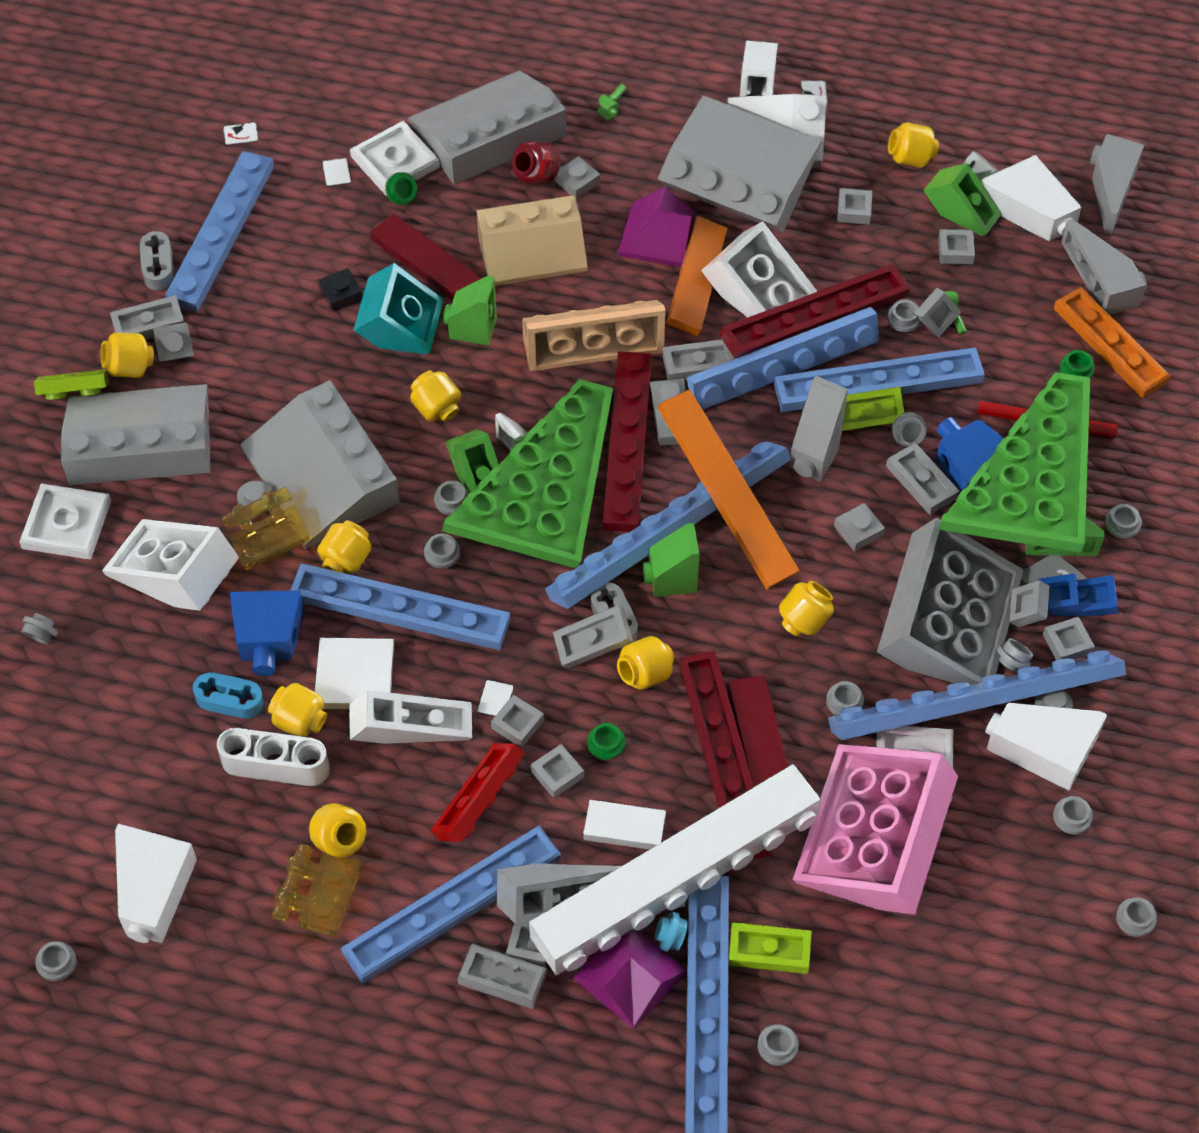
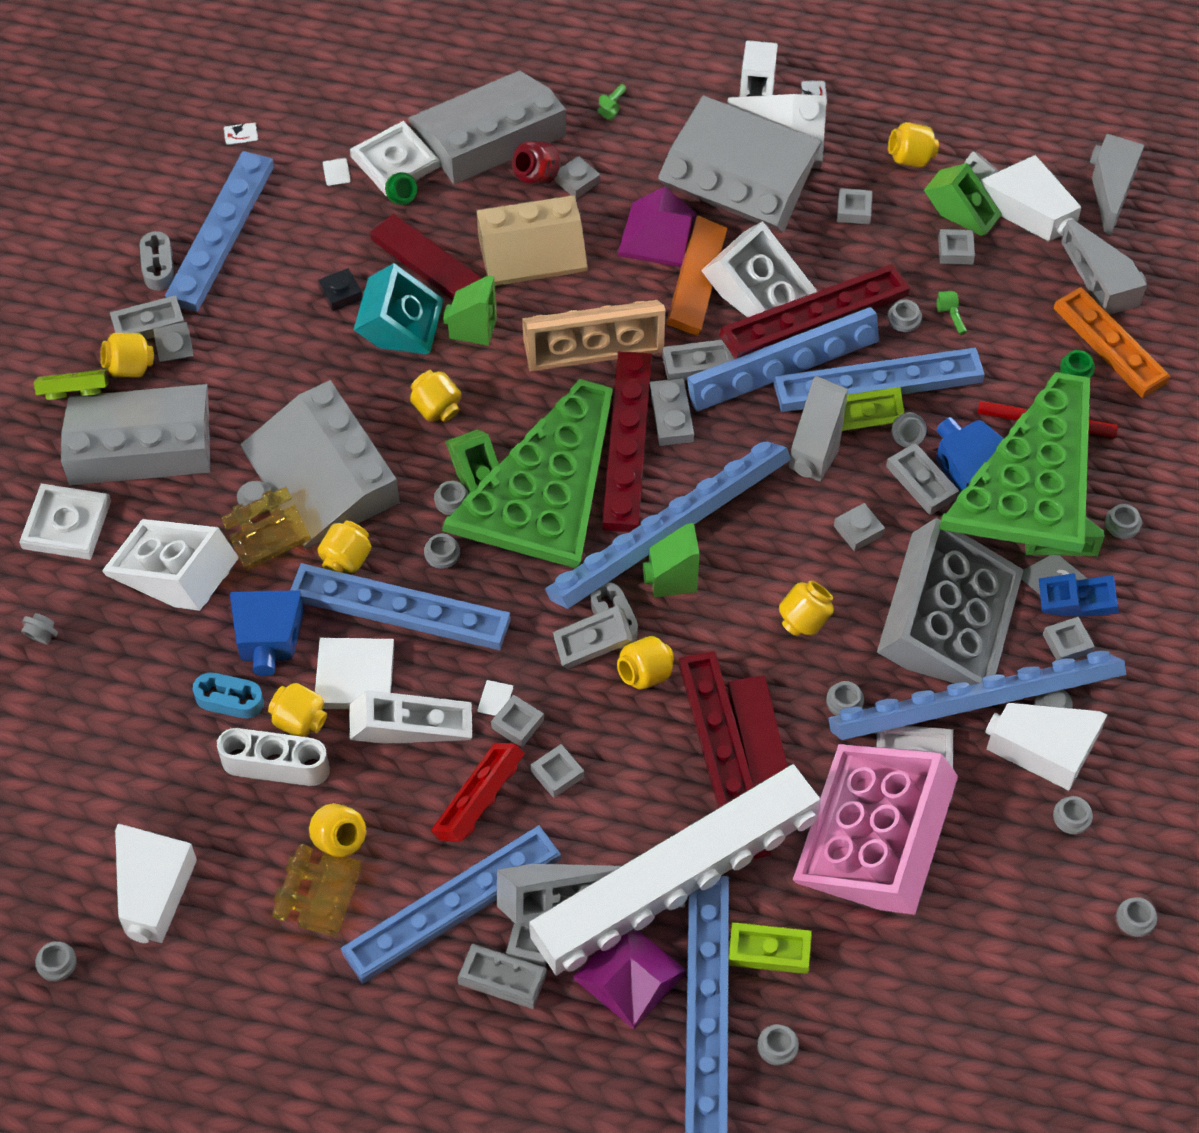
(508, 431): white slope -> none
(606, 741): green plate -> none
(624, 825): white tile -> none
(671, 932): medium azure plate -> none
(728, 489): orange tile -> none
(937, 312): light grey plate -> none
(1014, 655): light grey plate -> none
(1029, 603): light grey plate -> none

